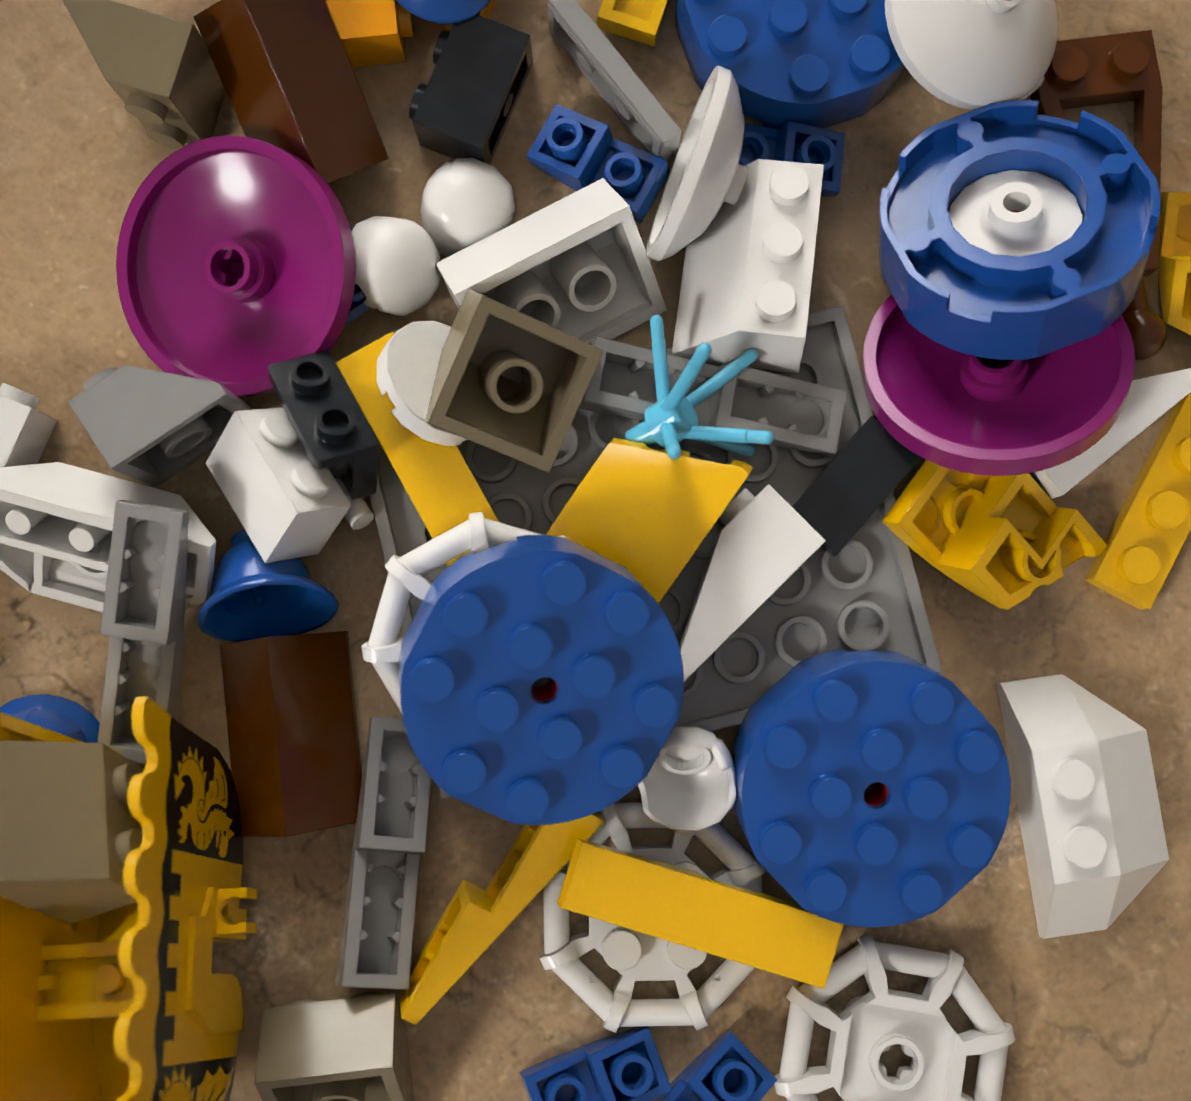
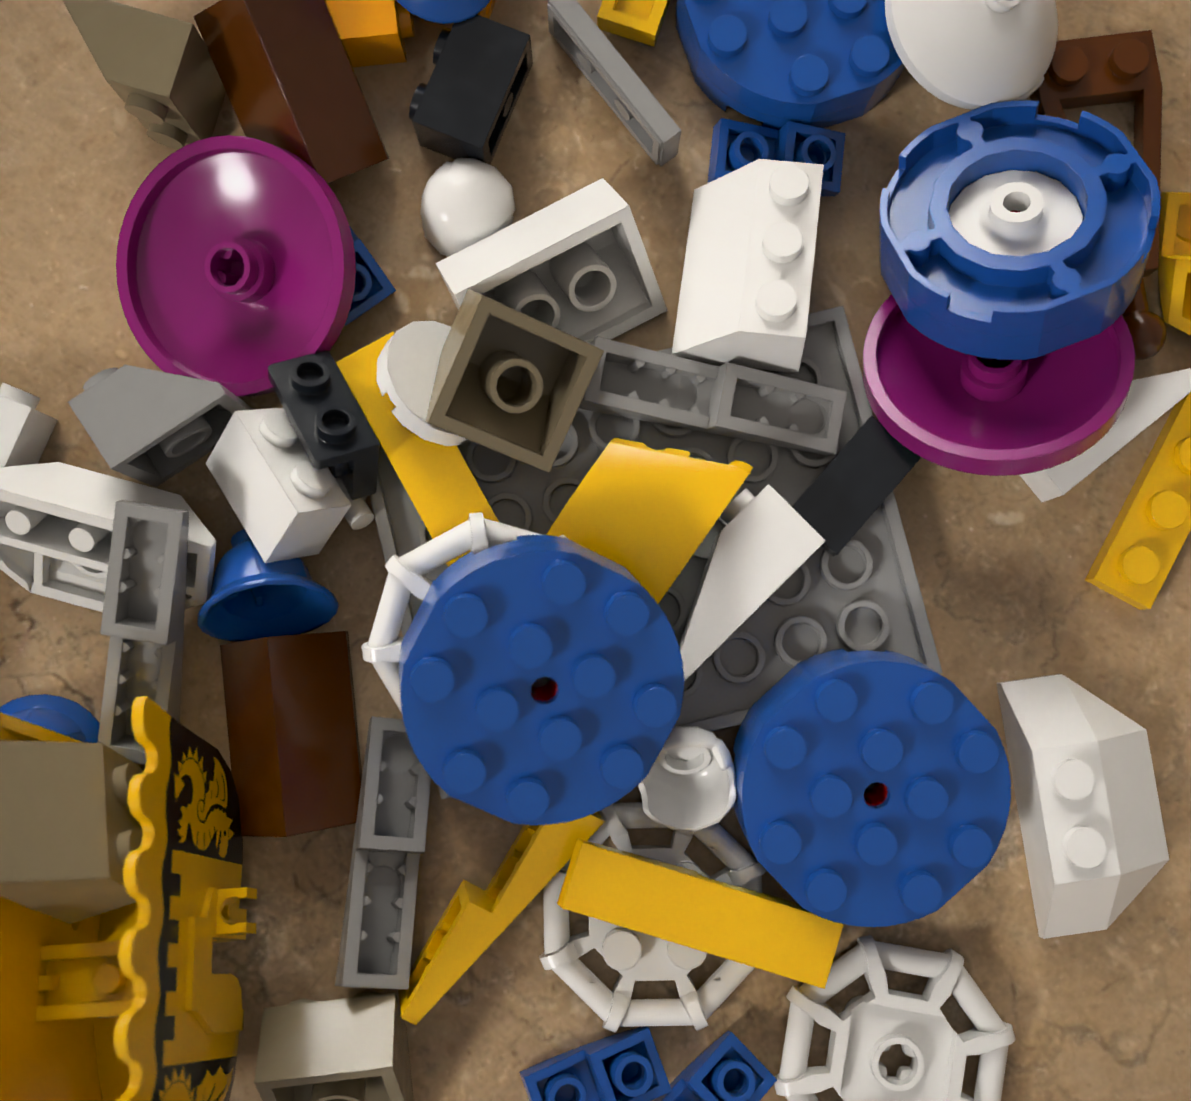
(395, 264): white hair -> none
(584, 151): blue slope -> none
(674, 416): medium azure plant -> none
(703, 170): white dish -> none
(990, 531): yellow slope -> none

